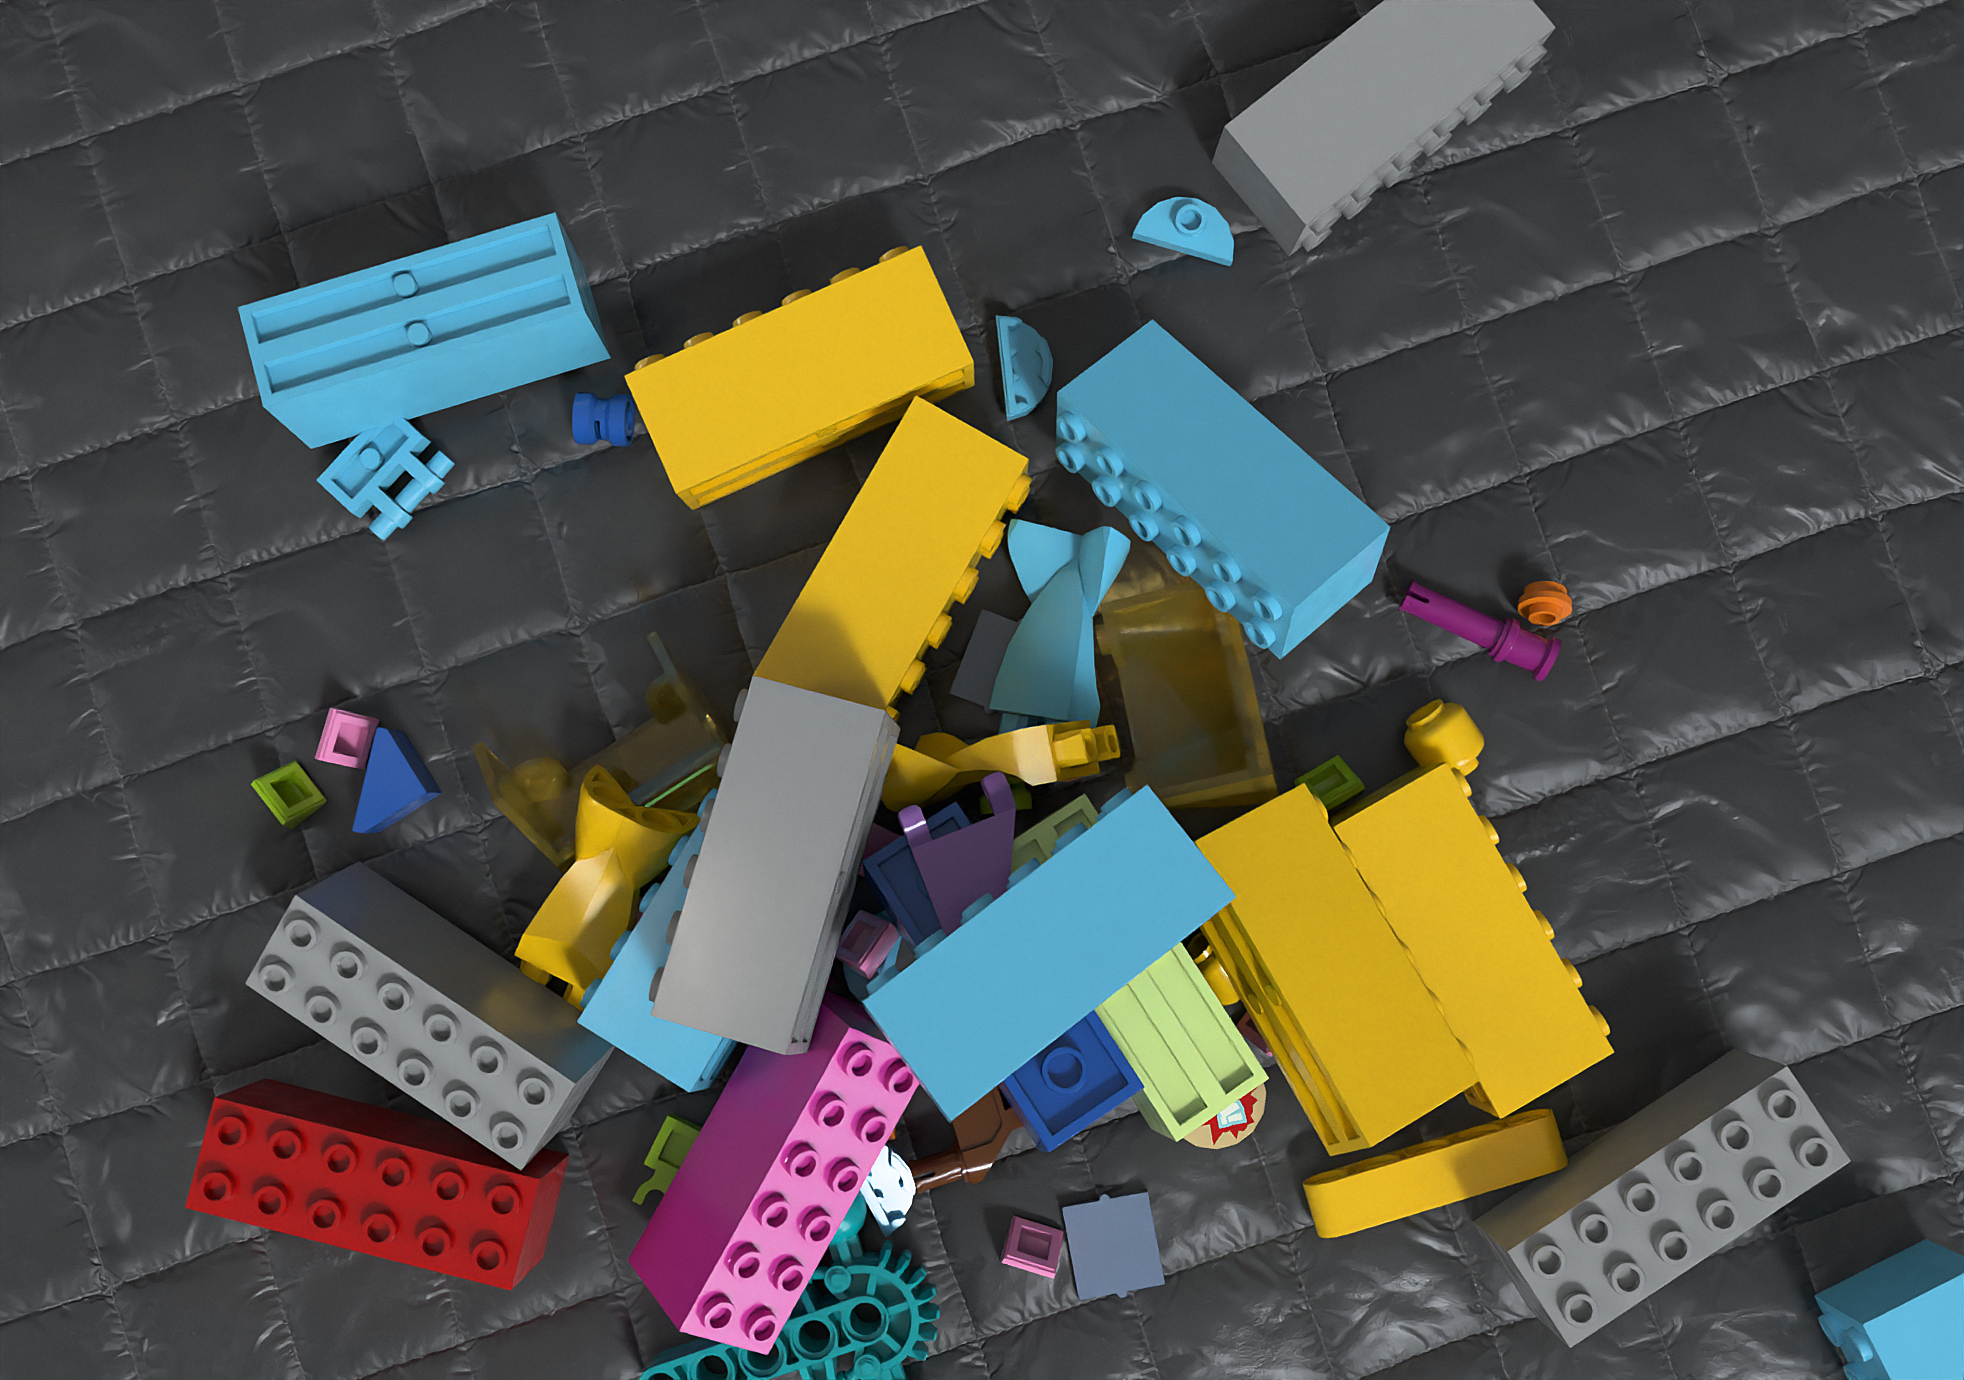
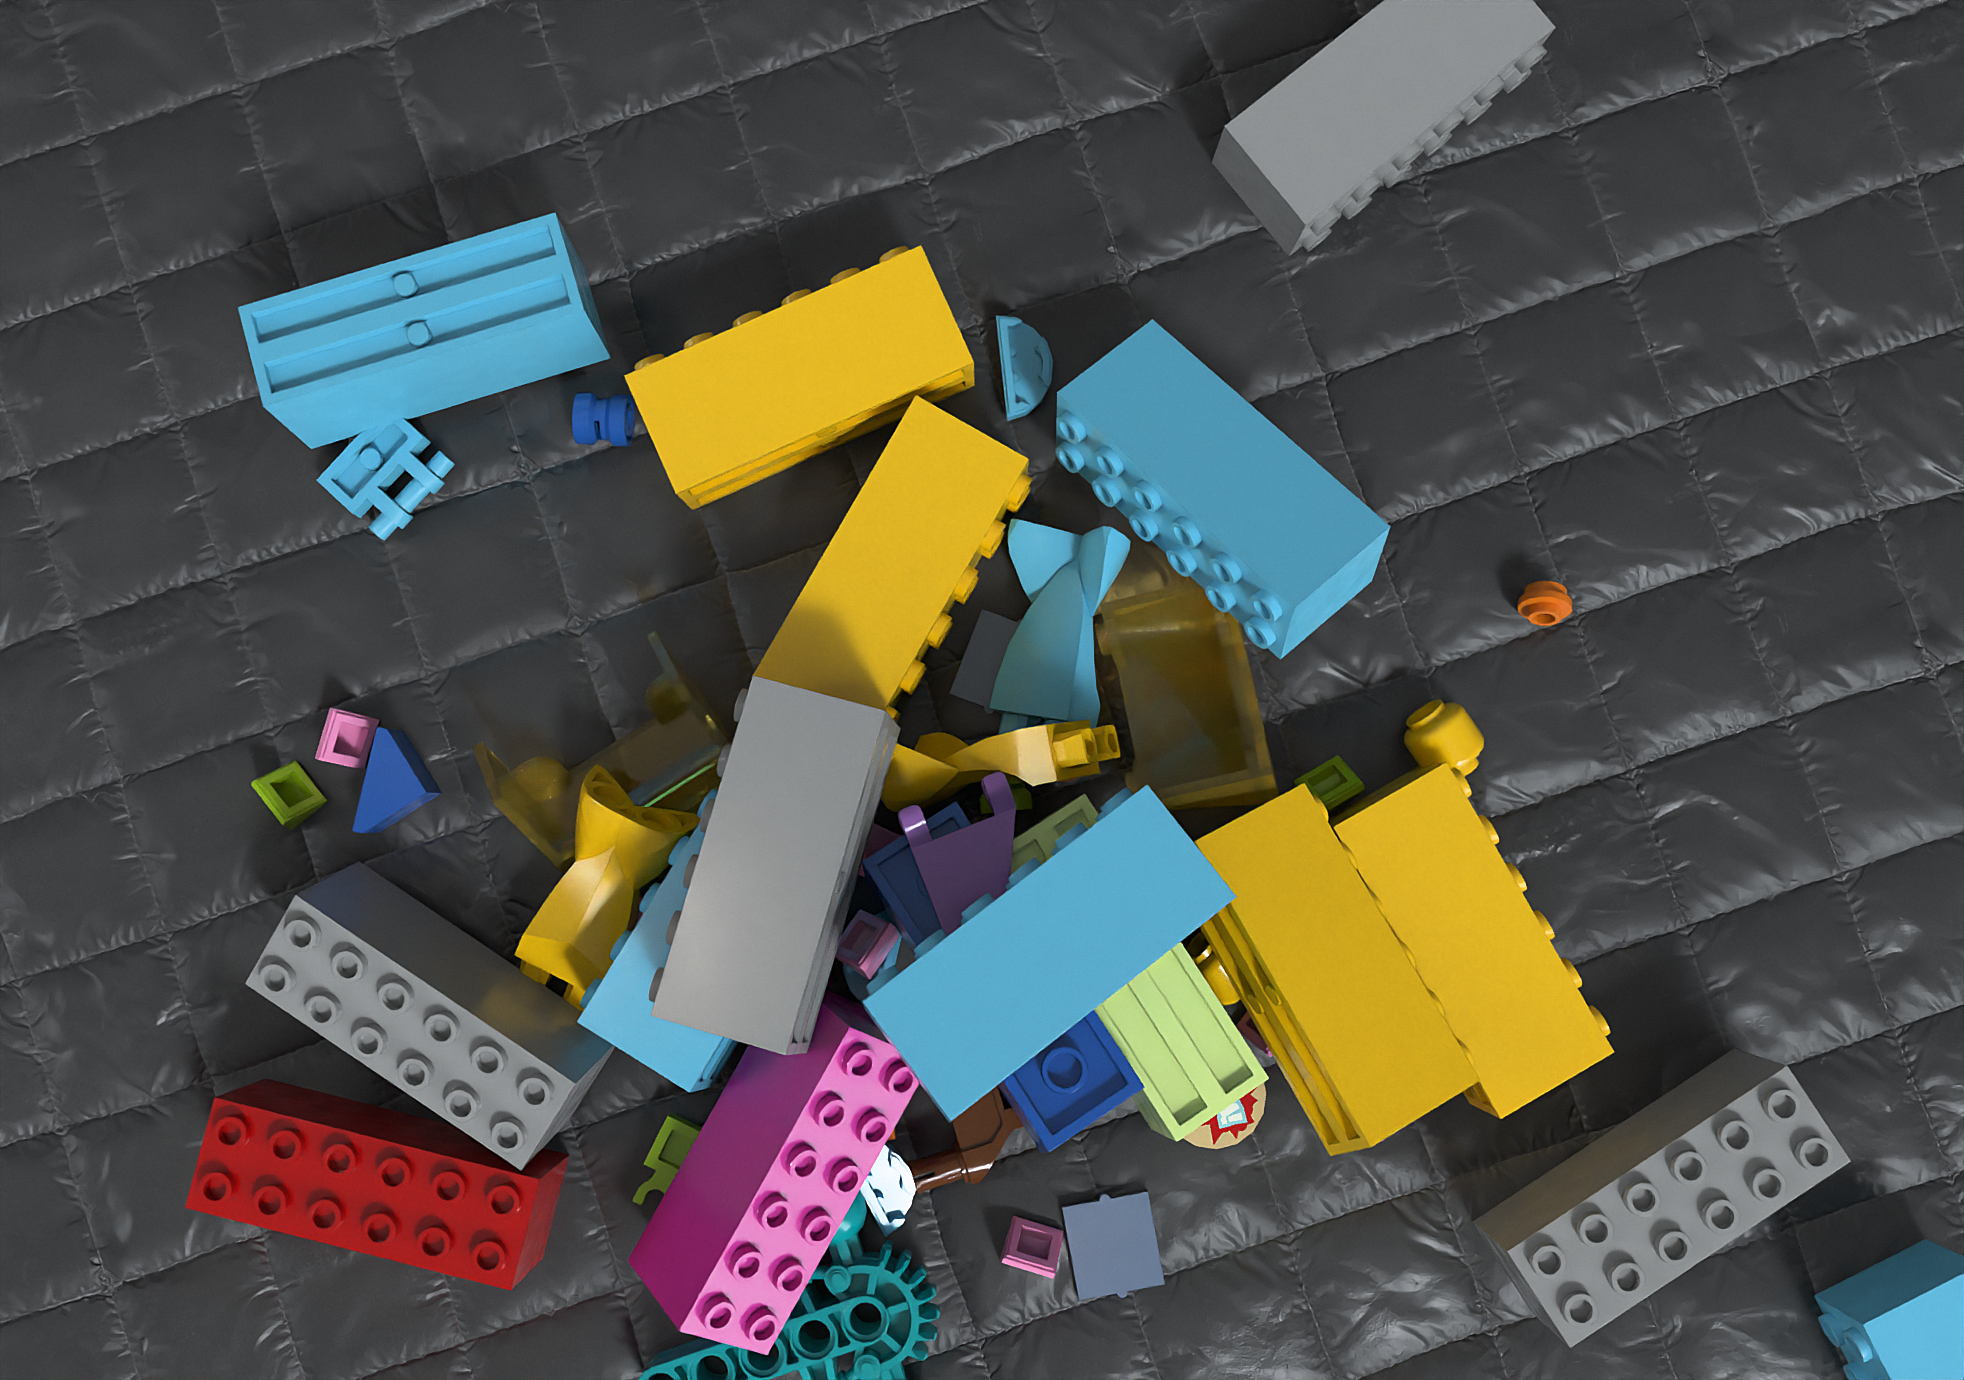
(1188, 228): medium azure plate -> none
(1435, 1173): yellow beam -> none
(1502, 638): magenta pin -> none

